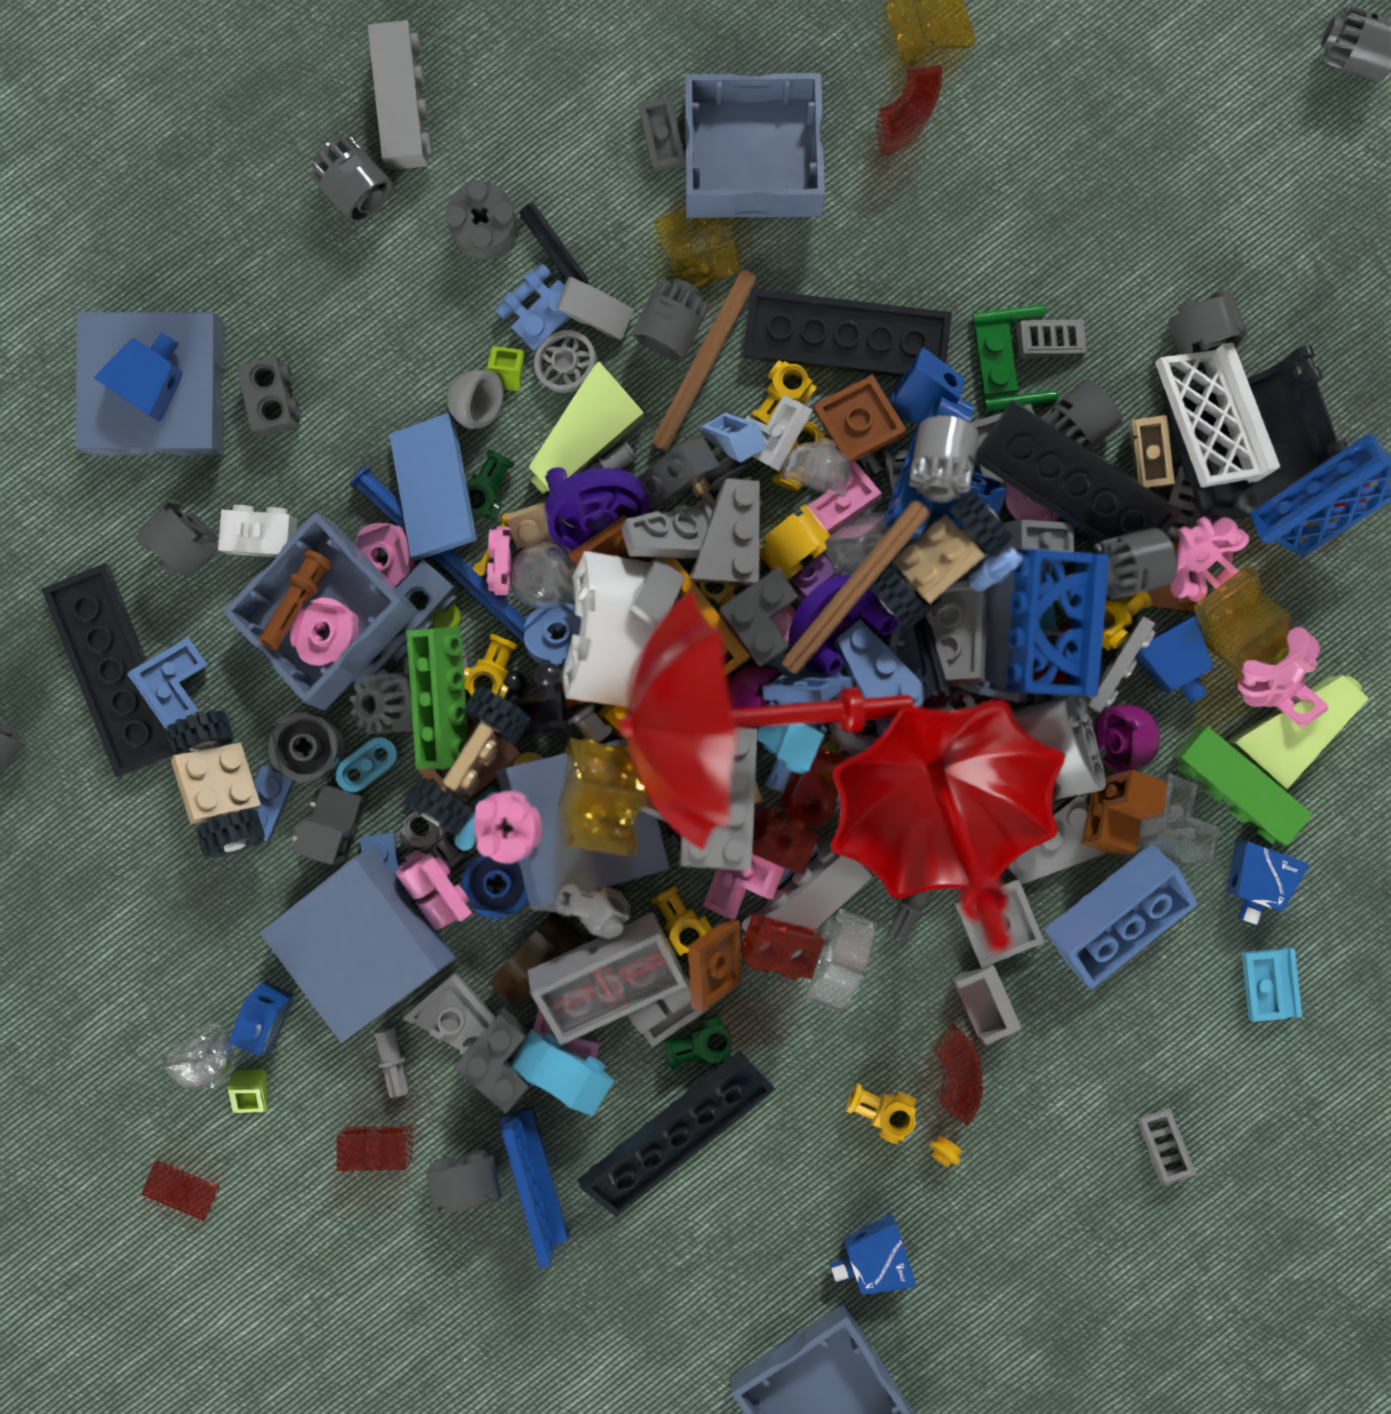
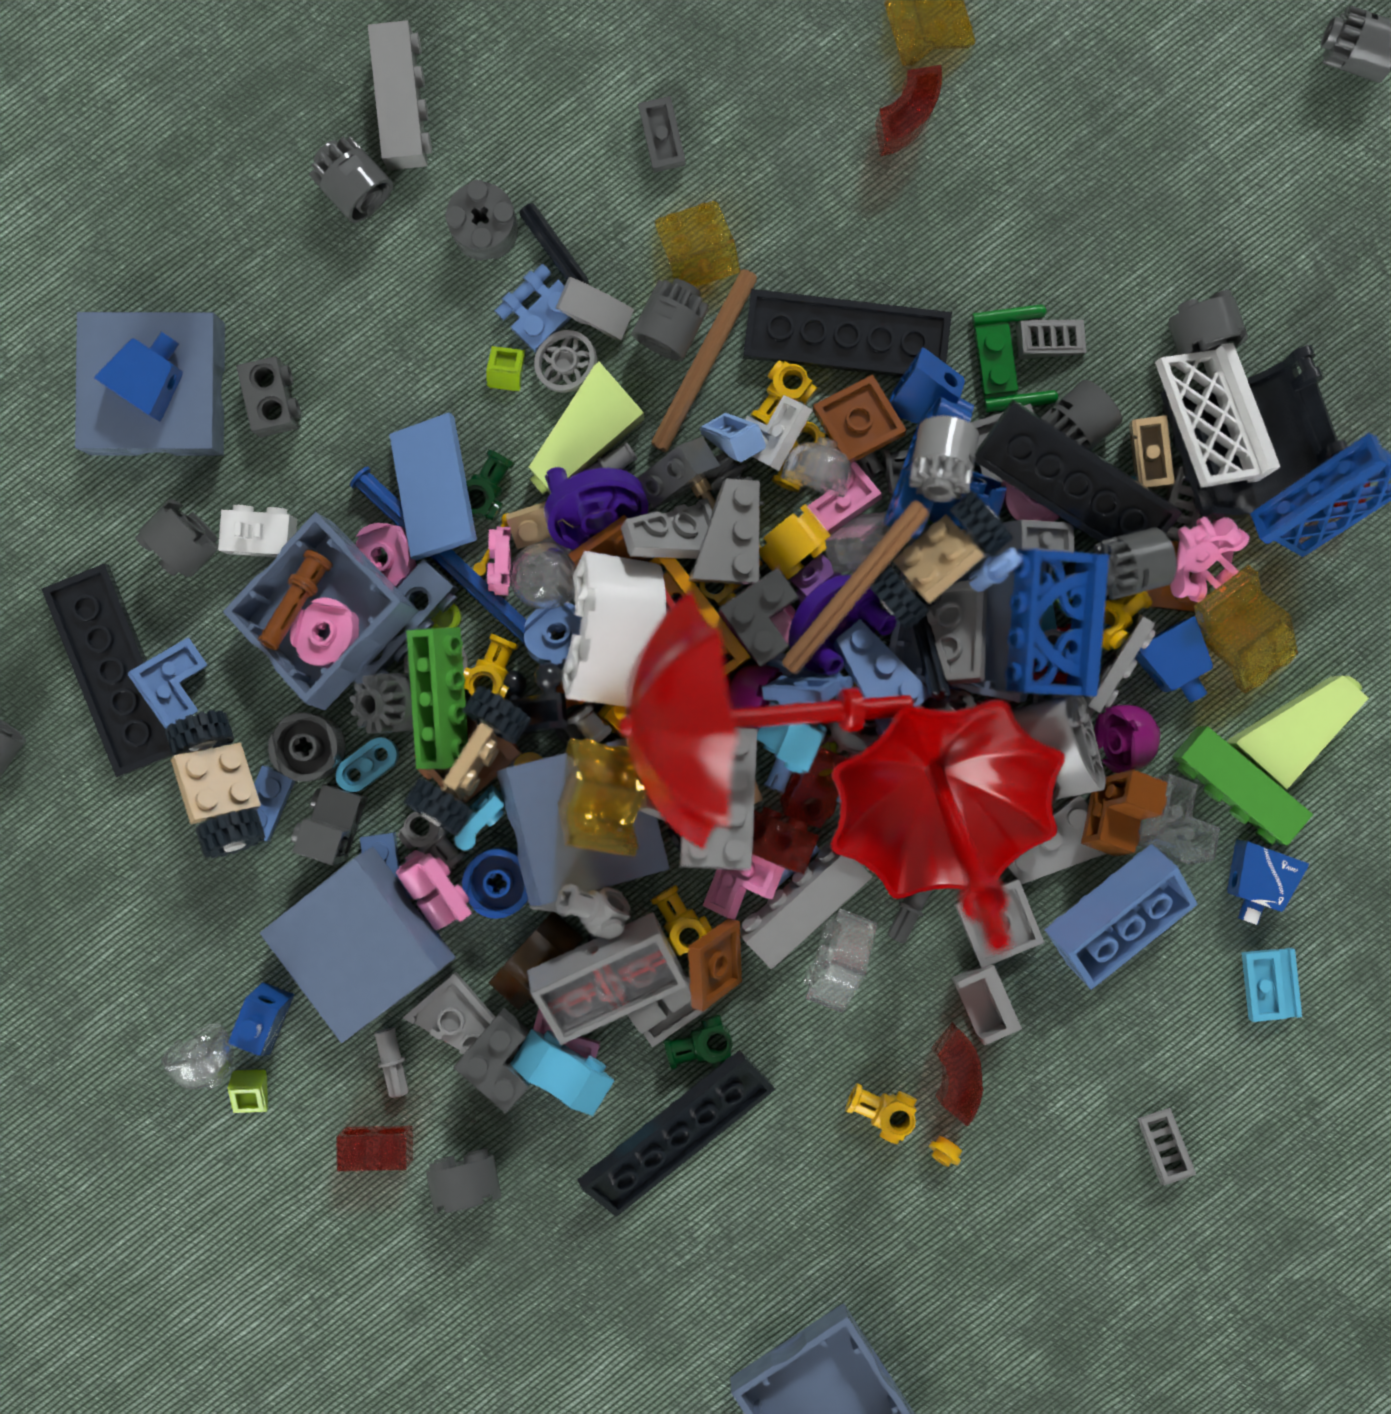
(180, 1190): clear red plate -> none
(475, 398): light grey hat -> none
(489, 830): bright pink plate -> none
(534, 1182): blue fence -> none
(656, 592): light grey slope -> none
(754, 145): sand blue tile -> none
(784, 939): clear red brick -> none
(875, 1259): blue torso -> none
(1285, 681): bright pink piece -> none

